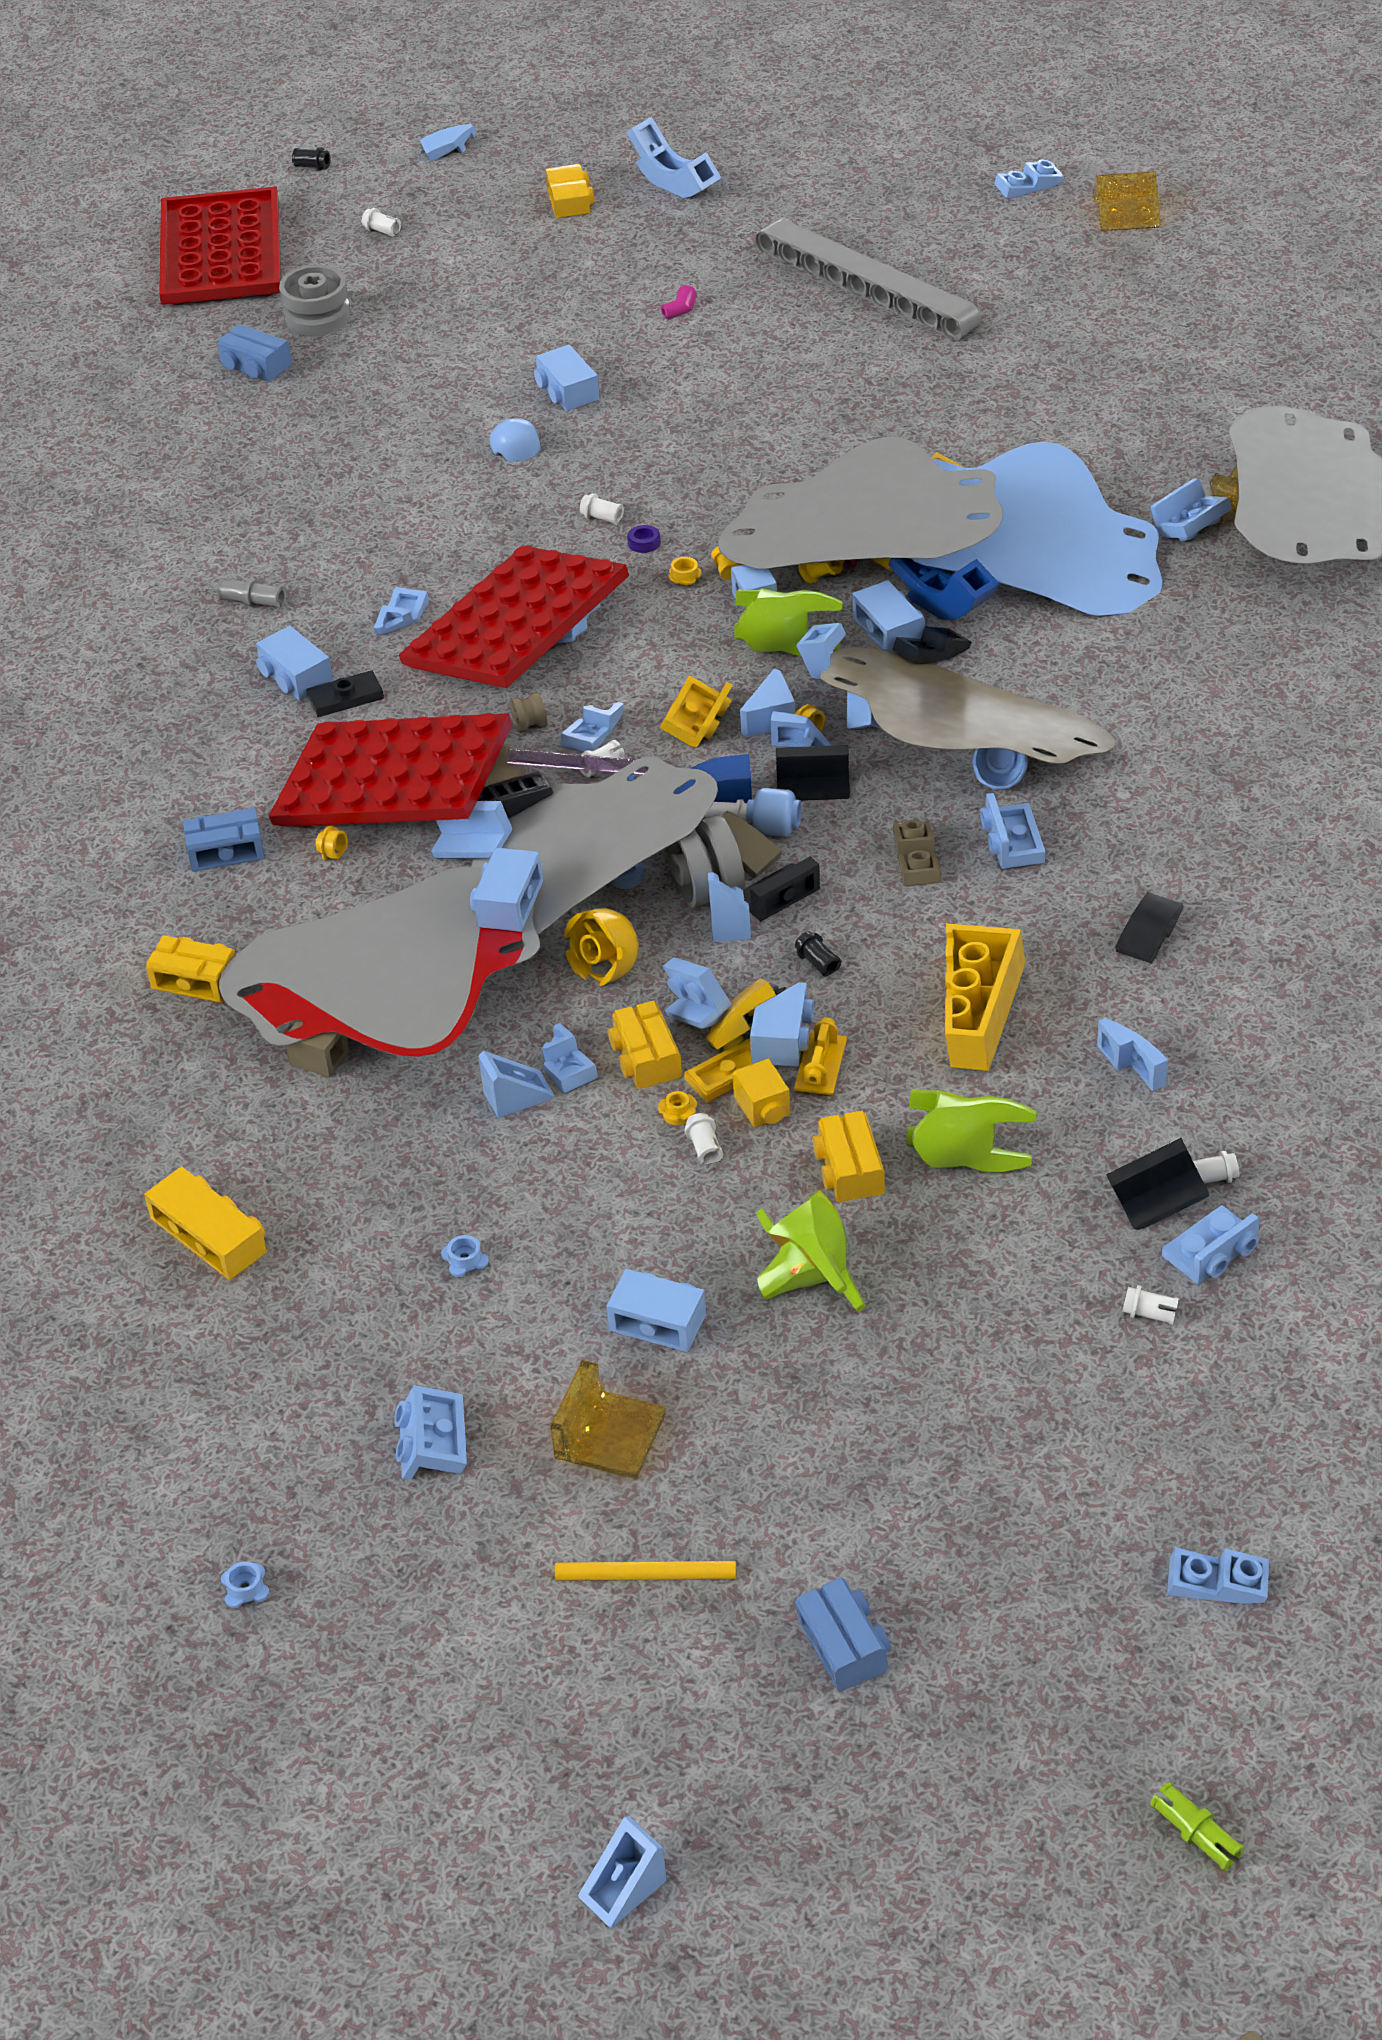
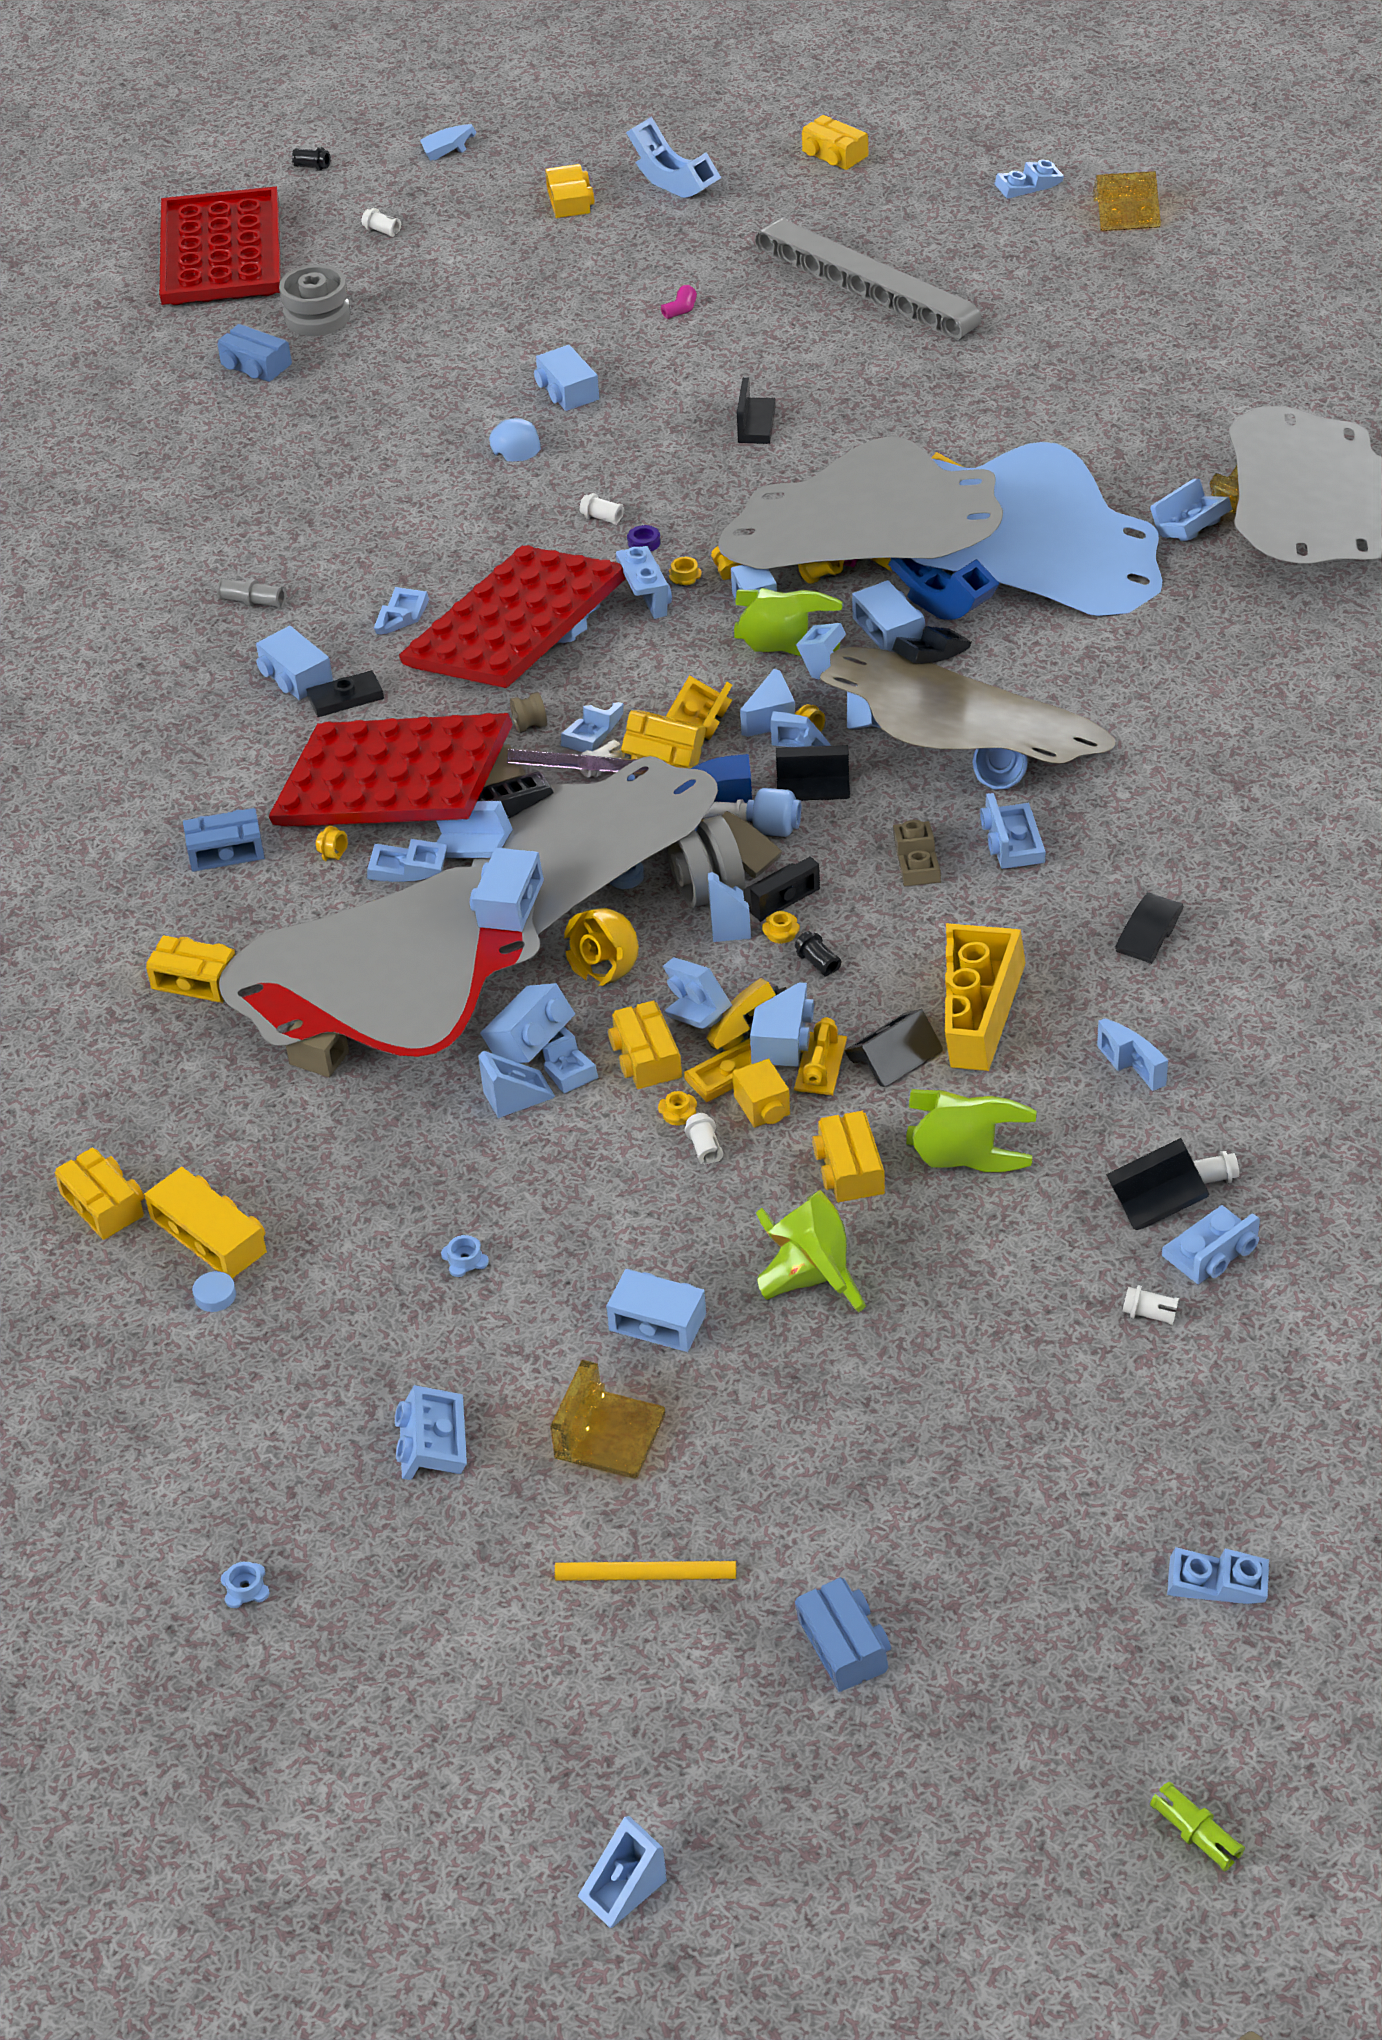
(100, 1192): none -> yellow brick
(214, 1291): none -> light blue tile
(400, 864): none -> light blue slope
(528, 1023): none -> light blue brick
(646, 578): none -> light blue bracket
(663, 738): none -> yellow brick
(754, 416): none -> black panel
(780, 927): none -> yellow plate
(834, 142): none -> yellow brick
(897, 1047): none -> panel

